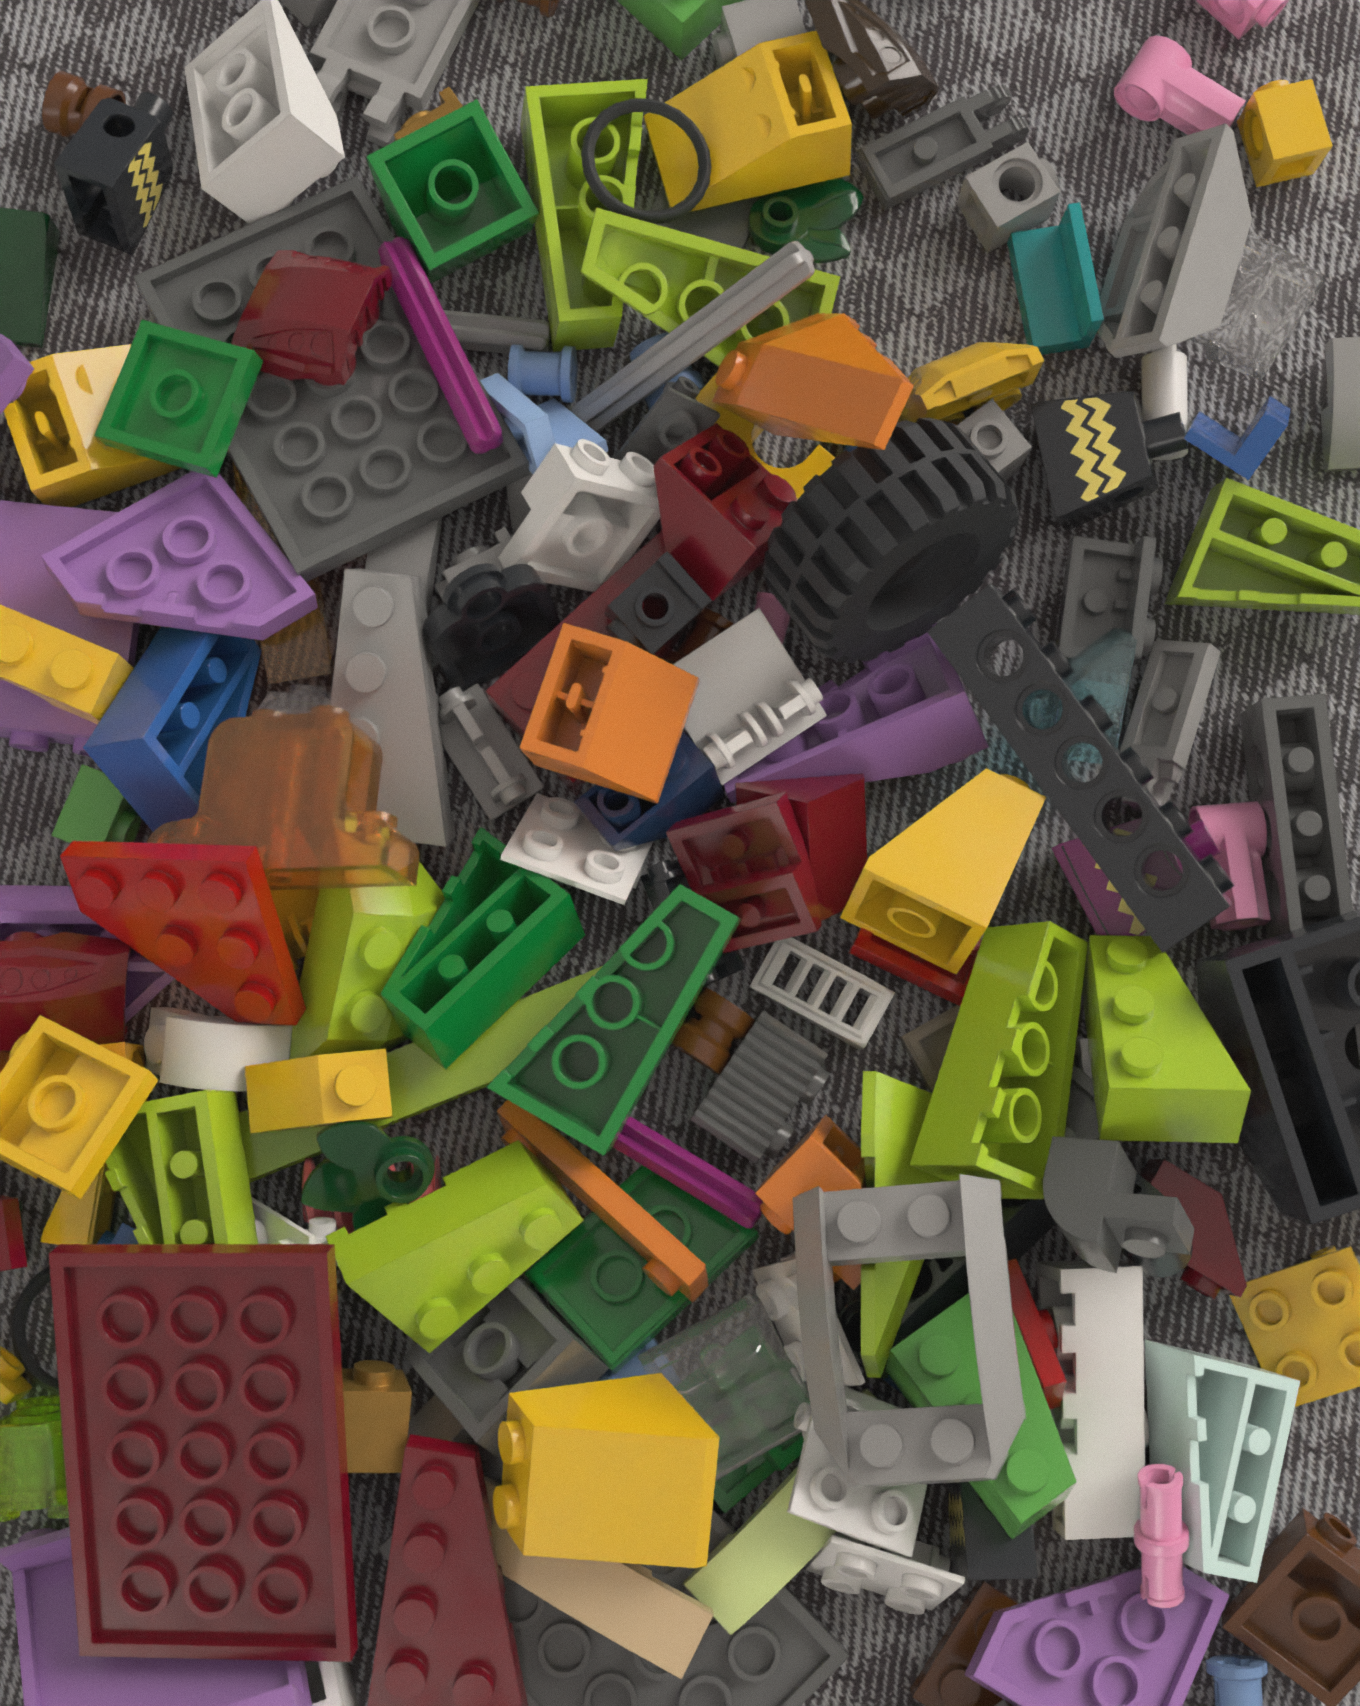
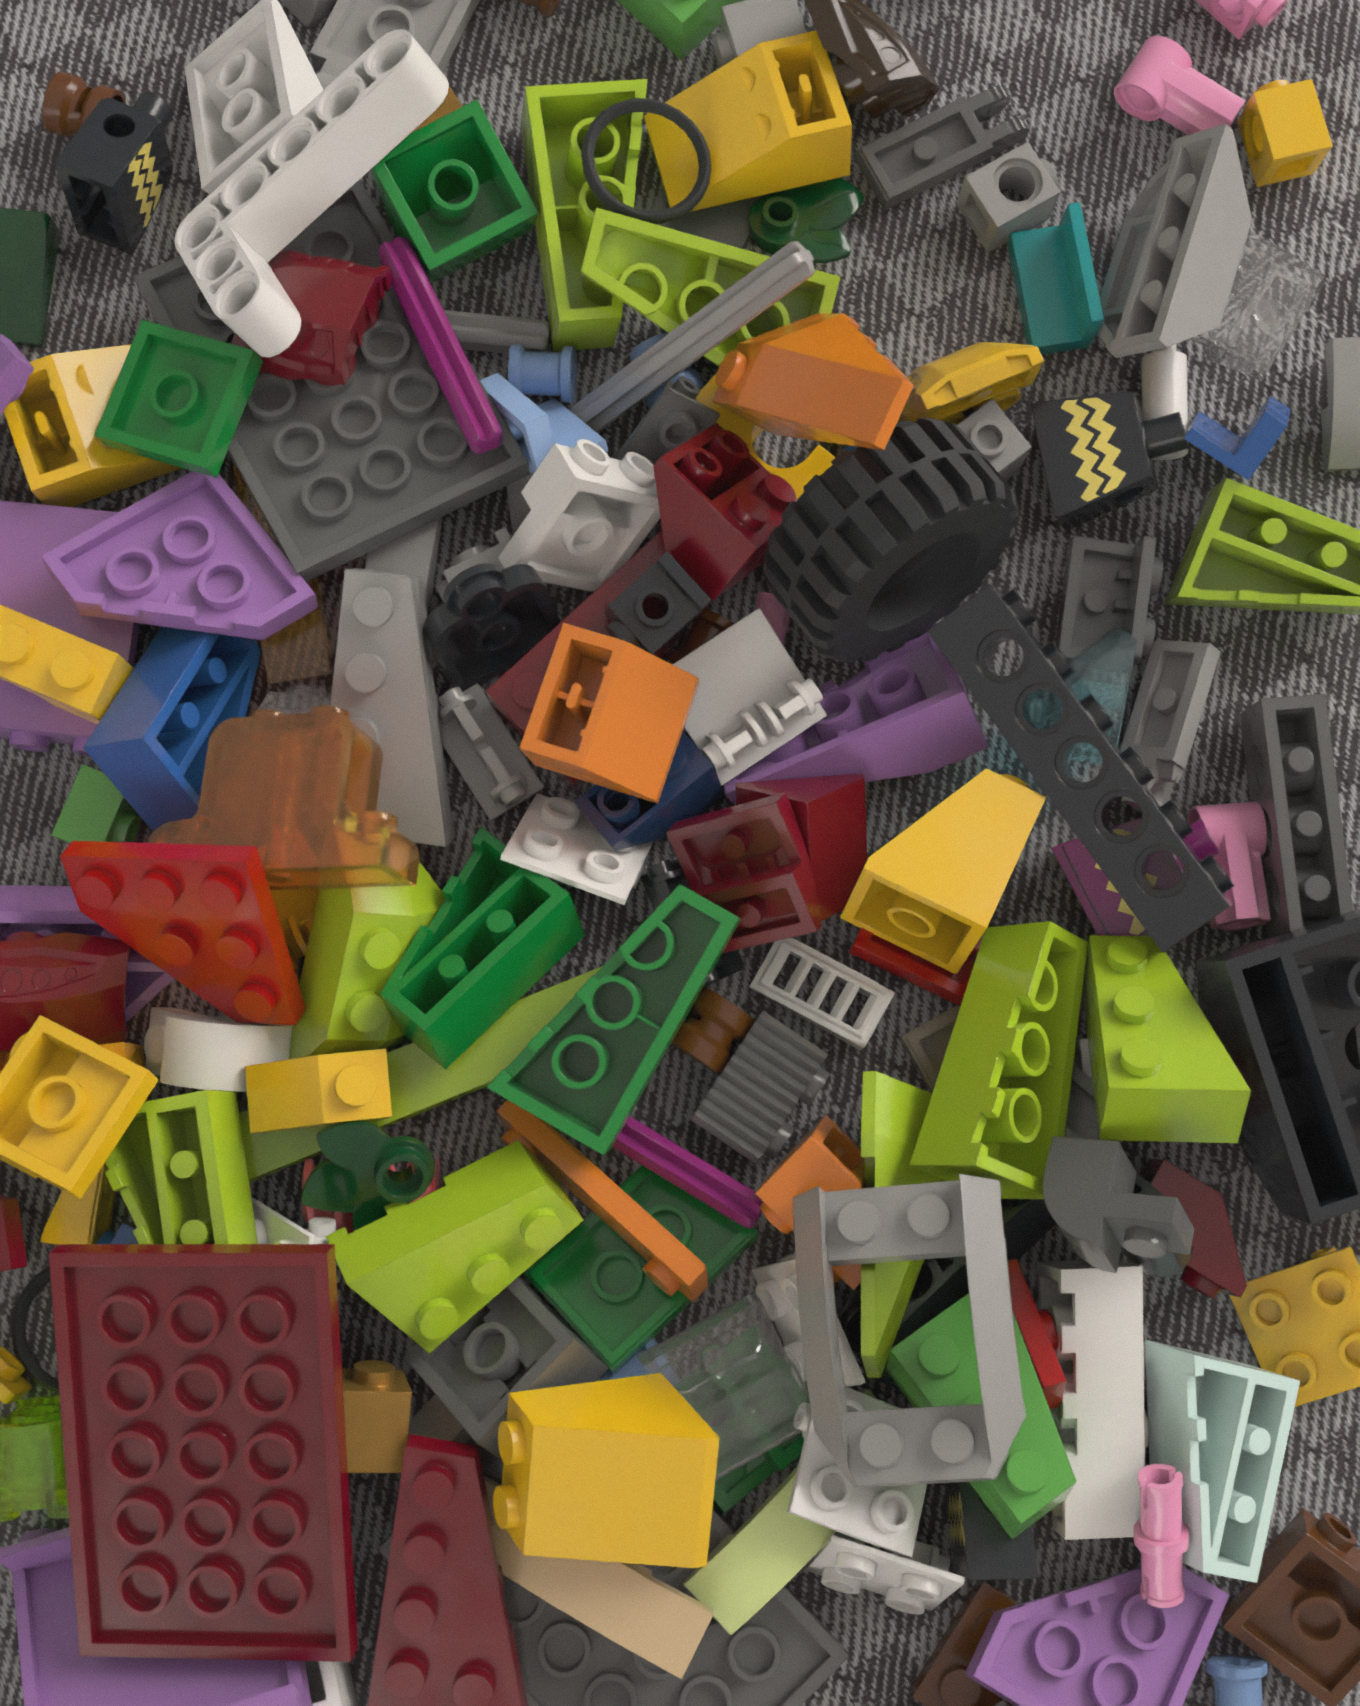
(297, 179): none -> white beam

